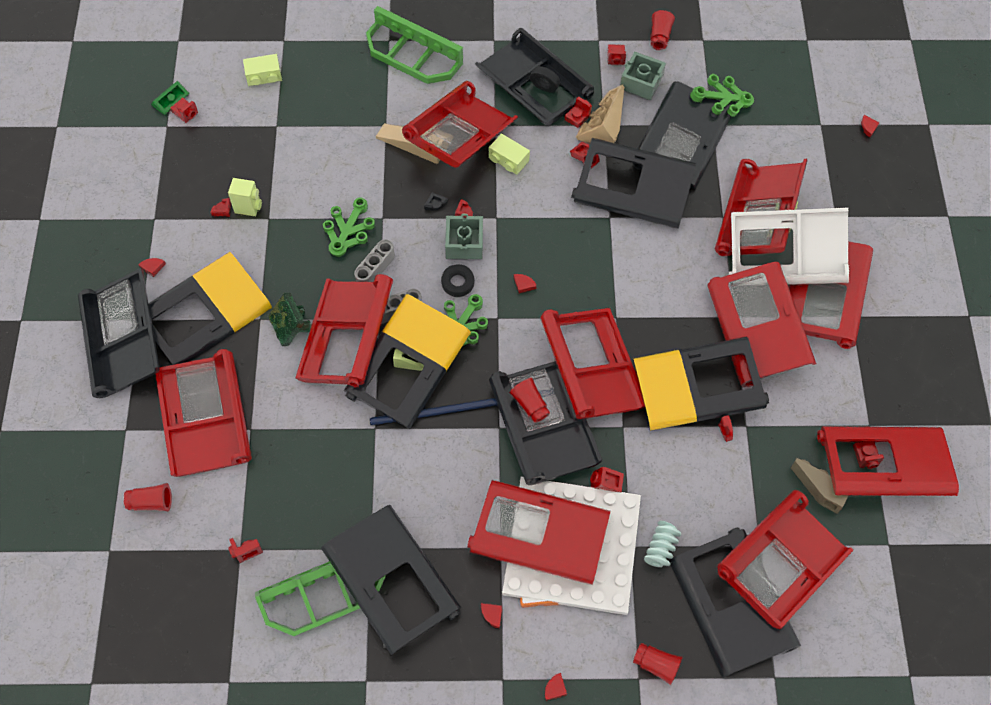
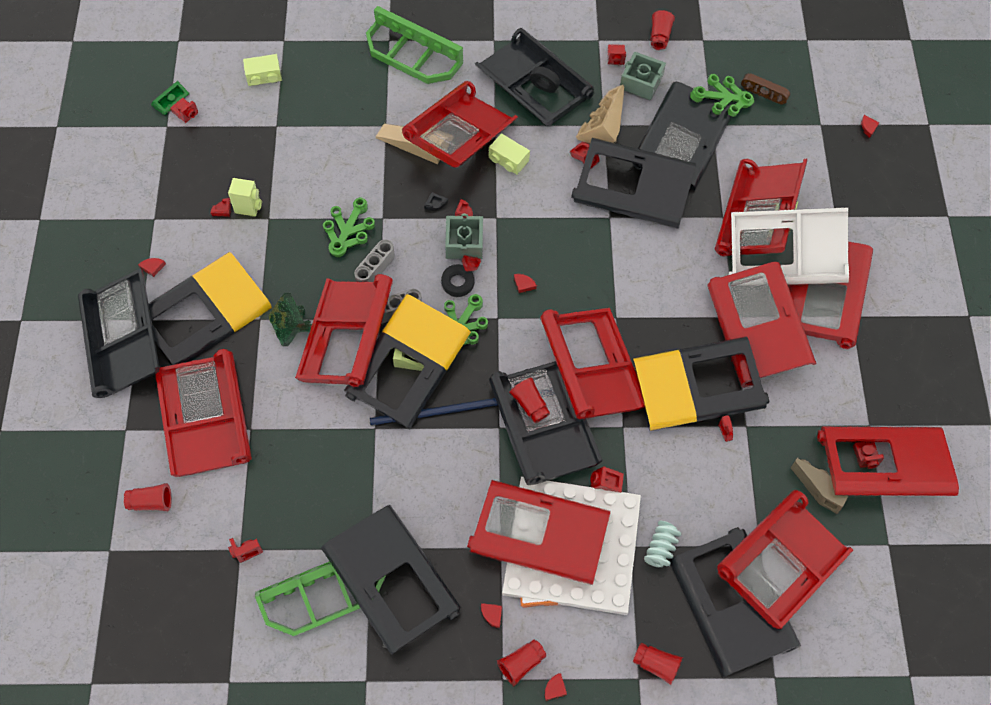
(470, 263): none -> red tile
(521, 661): none -> red plant
(579, 112): red bracket -> none
(776, 92): none -> reddish brown beam

